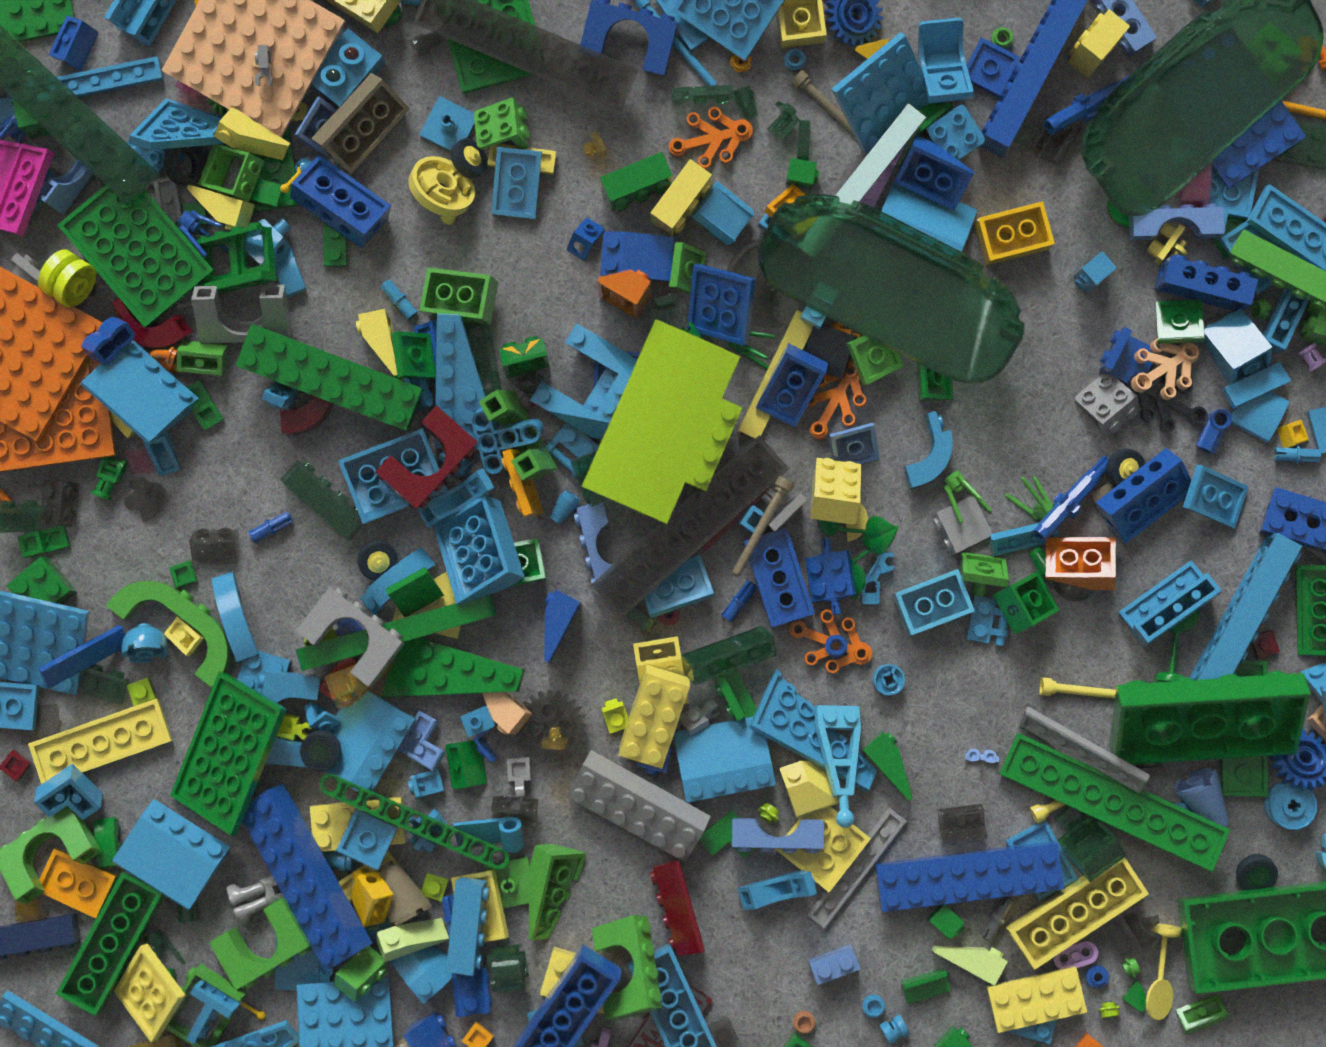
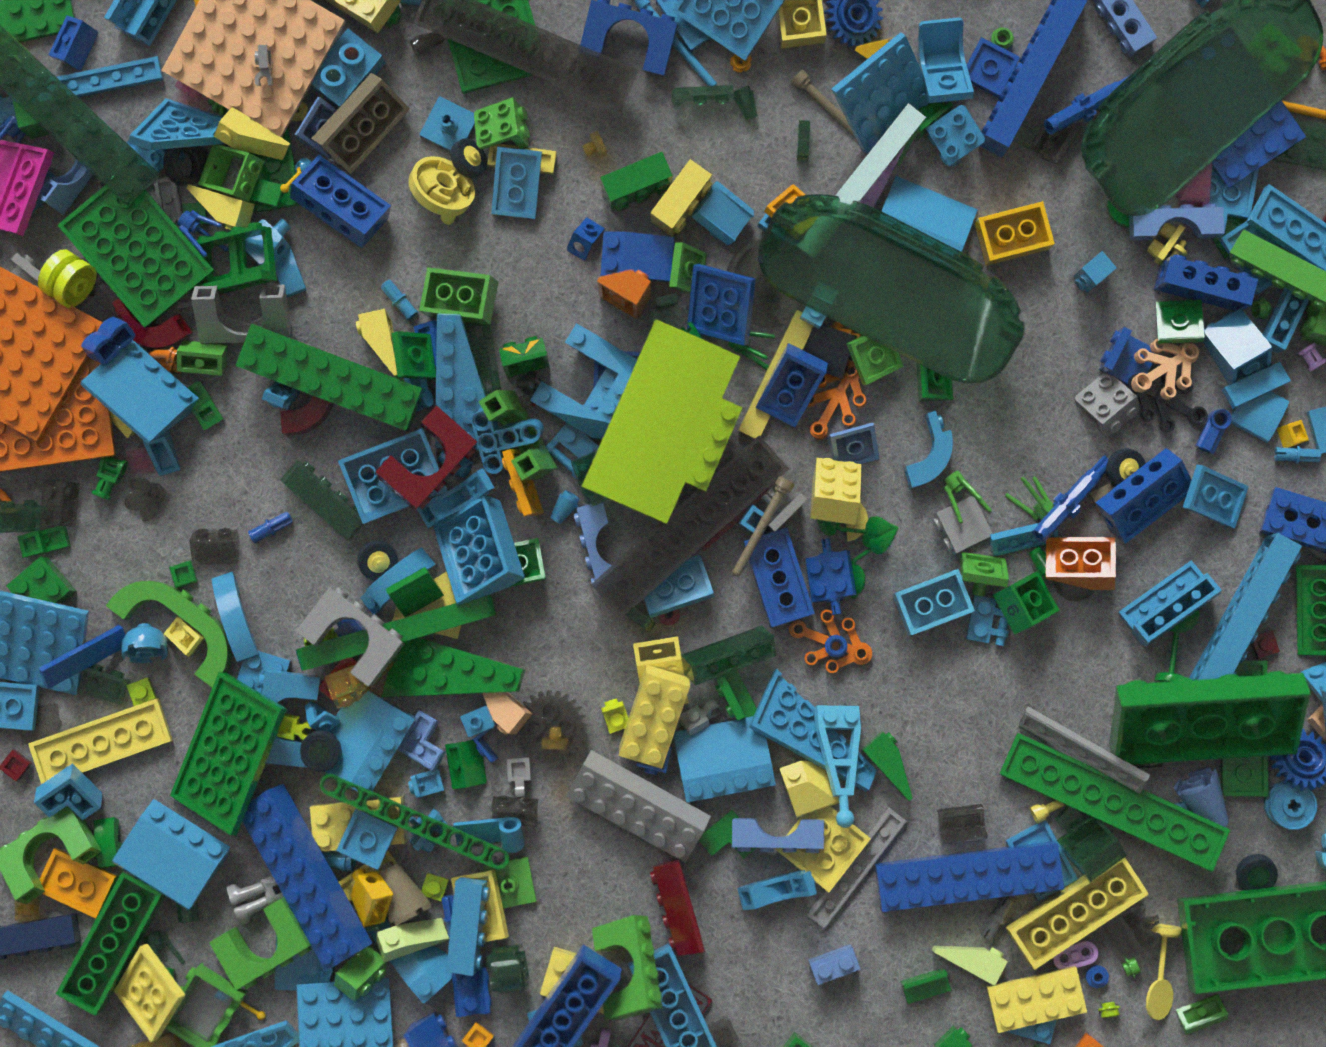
(215, 1003): dark azure bracket -> none
(334, 247): green plate -> none
(550, 877): bright green wedge -> none
(558, 617): blue slope -> none
(713, 136): orange plant -> none
(739, 601): blue axle -> none
(768, 813): lime plate -> none
(785, 122): clear green bracket -> none
(794, 53): dark azure plate -> none
(802, 173): green brick -> none
(803, 1022): nougat plate -> none
(873, 1006): dark azure plate -> none
(878, 568): dark azure piece -> none
(894, 1029): dark azure wheel -> none
(897, 682): dark azure wheel -> none
(933, 173): blue slope -> none
(946, 921): green brick -> none
(988, 756): light blue piece -> none
(1050, 687): light yellow piece -> none
(1097, 42): light yellow brick -> none
(1136, 996): green tile -> none

